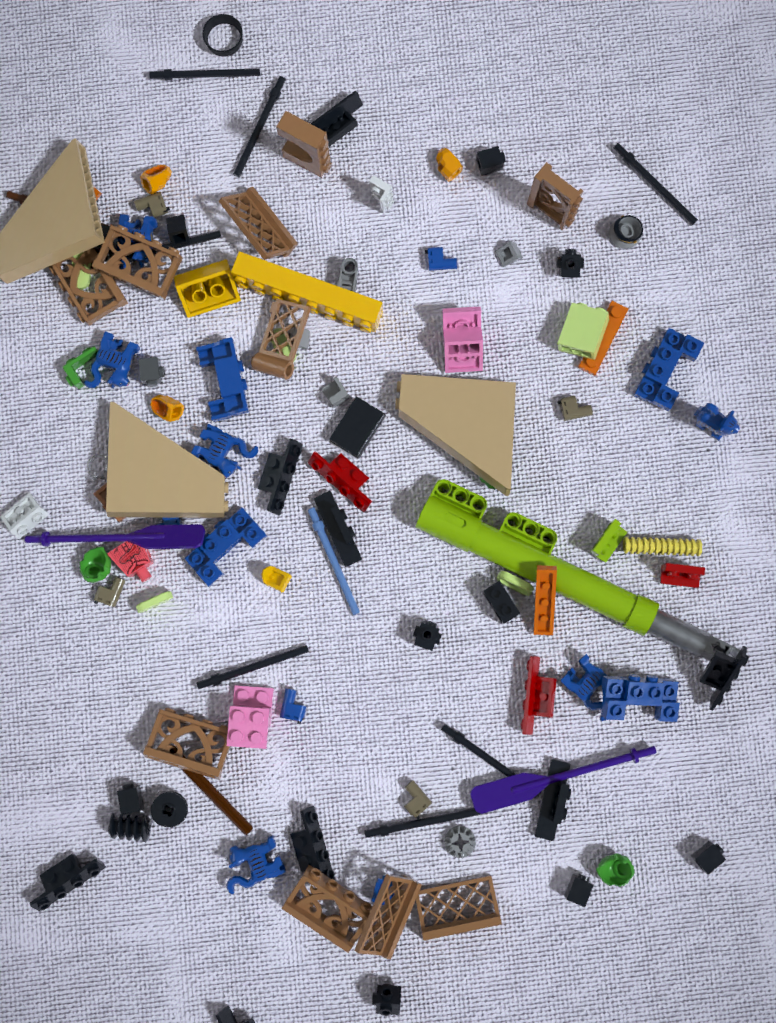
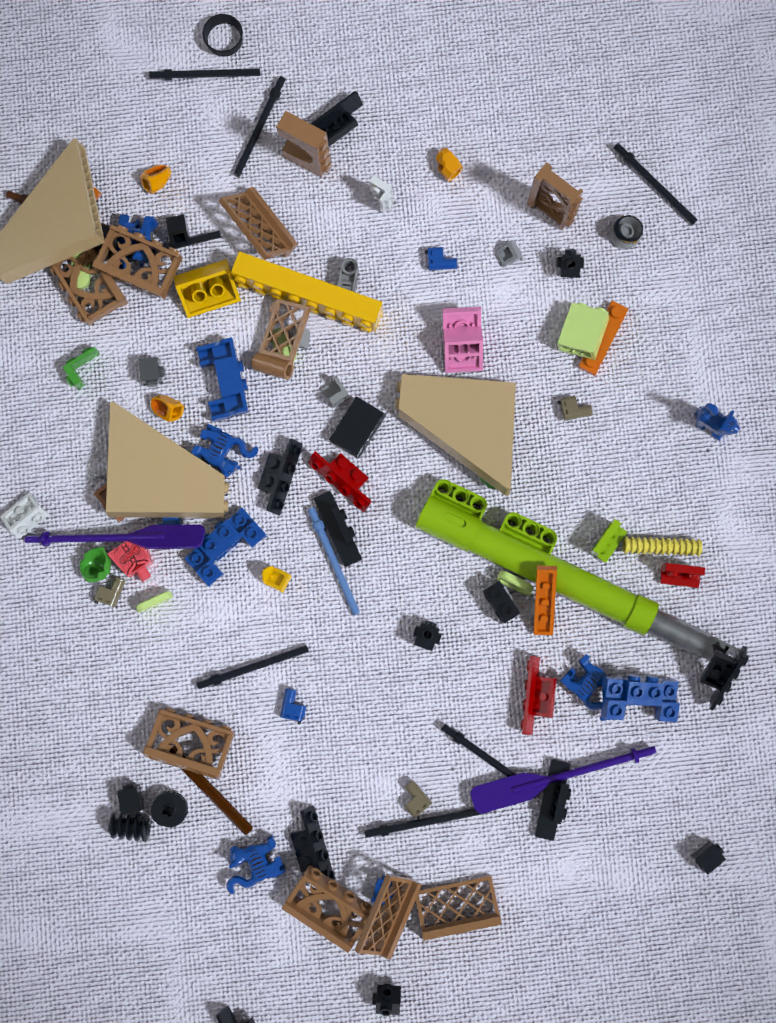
(63, 879): black bracket -> none
(111, 358): blue animal -> none
(155, 202): dark tan piece -> none
(250, 717): bright pink bracket -> none
(465, 834): light grey gear -> none
(490, 160): black brick -> none
(579, 889): black brick -> none
(615, 870): bright green hair -> none
(657, 373): blue bracket -> none

